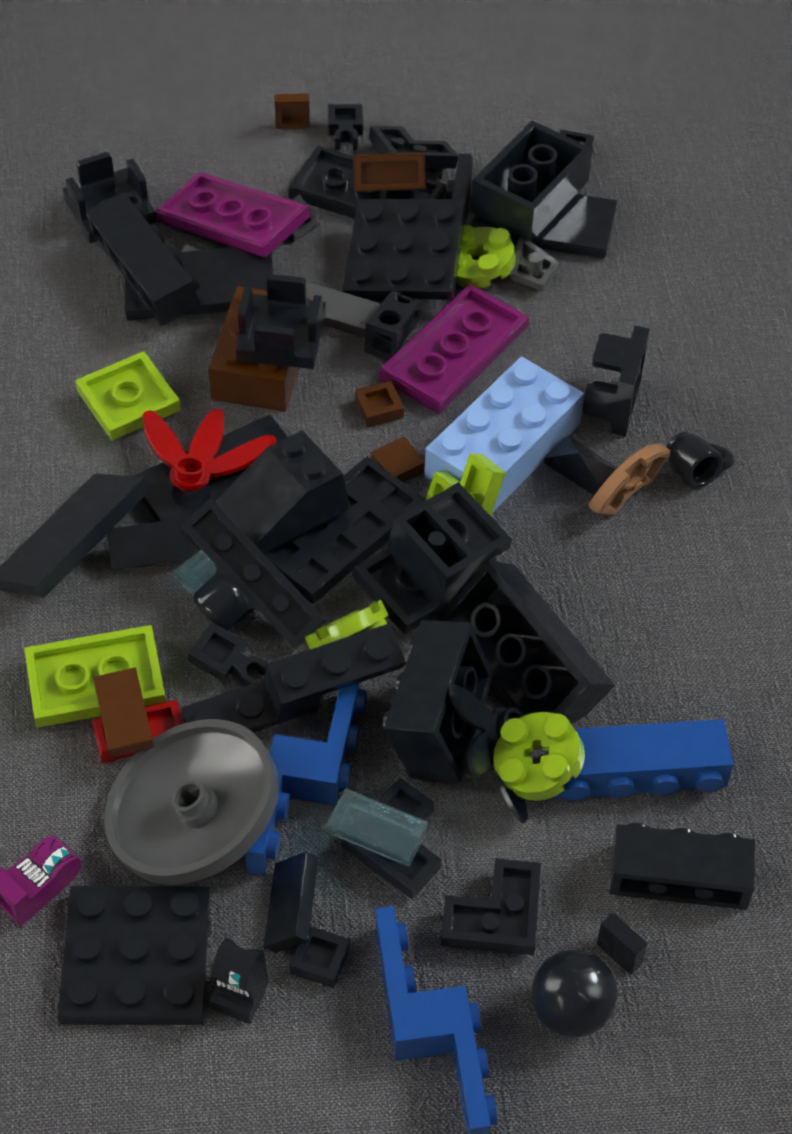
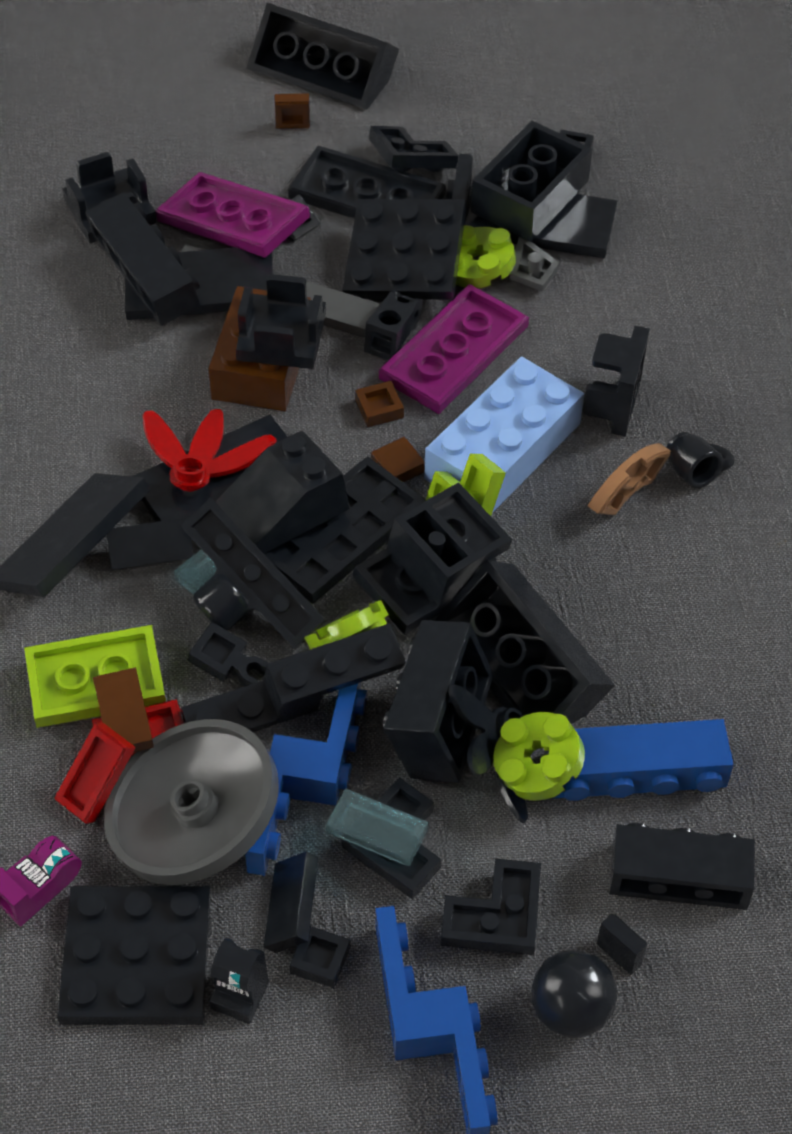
(94, 773): none -> red tile
(126, 391): lime plate -> none
(321, 56): none -> black slope
(345, 123): black plate -> none
(389, 171): reddish brown tile -> none
(580, 465): black slope -> none

